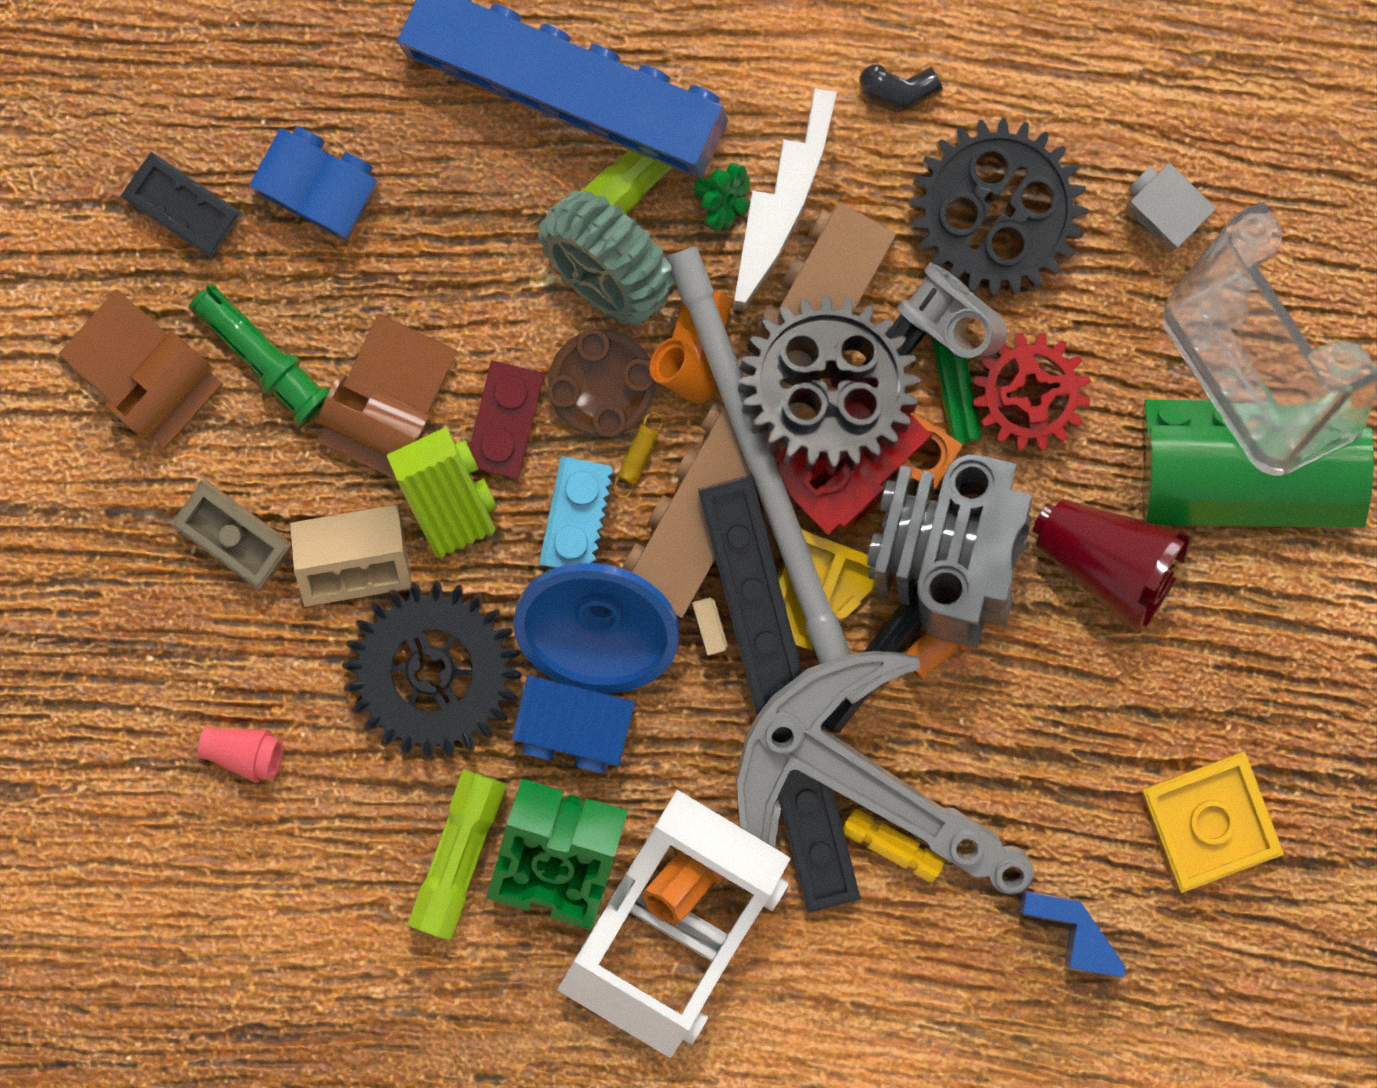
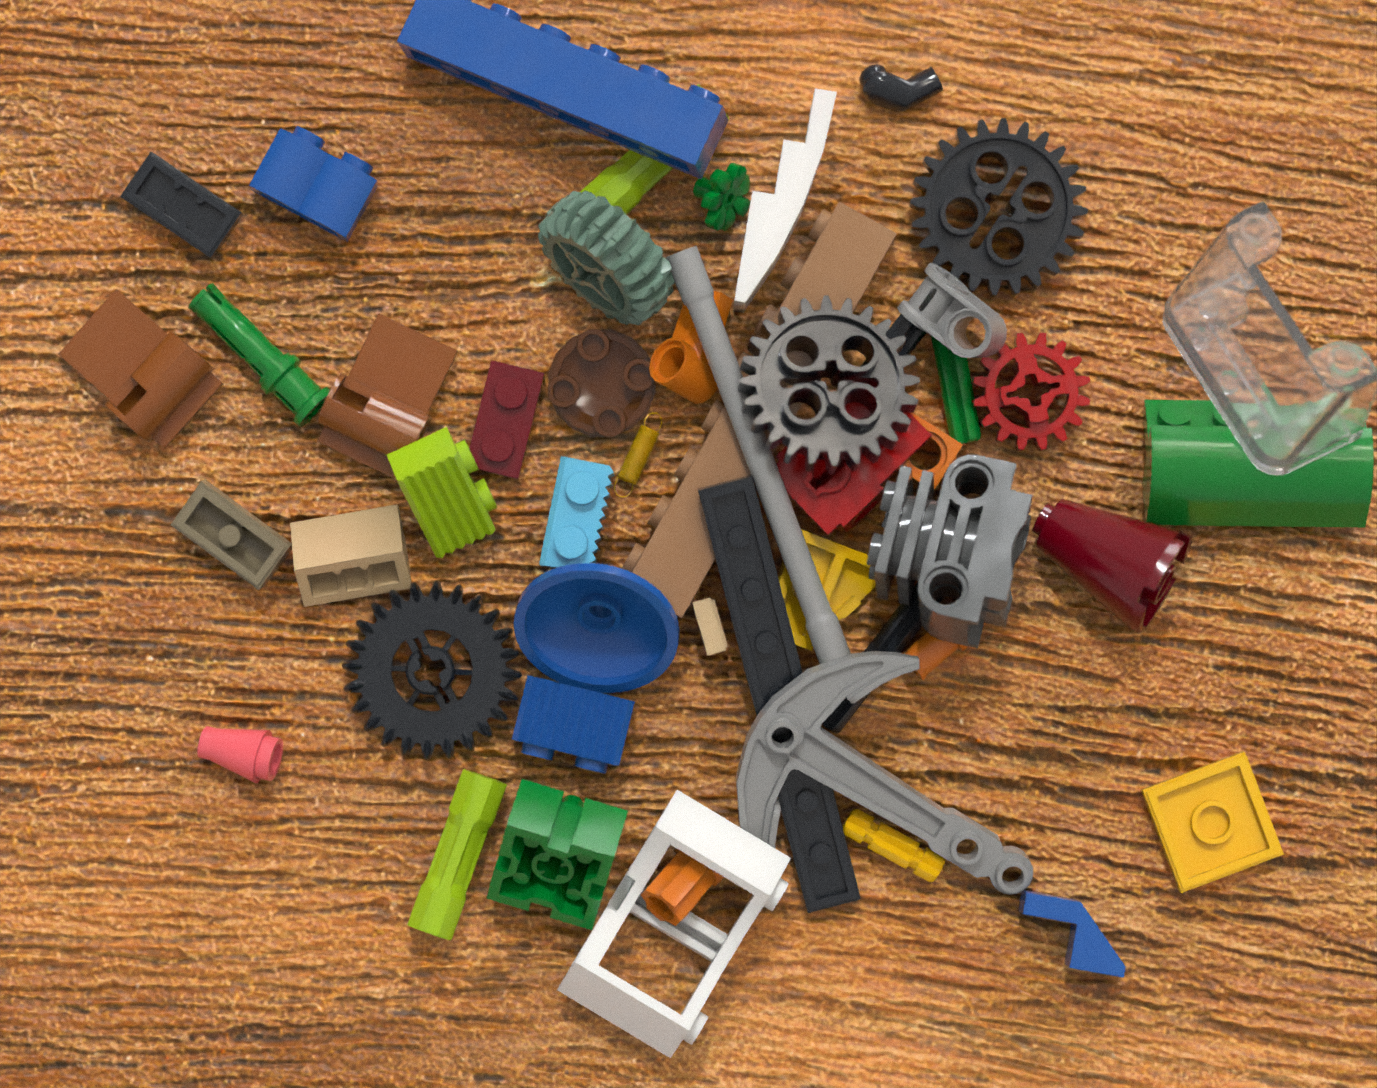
(1168, 206): light grey brick -> none

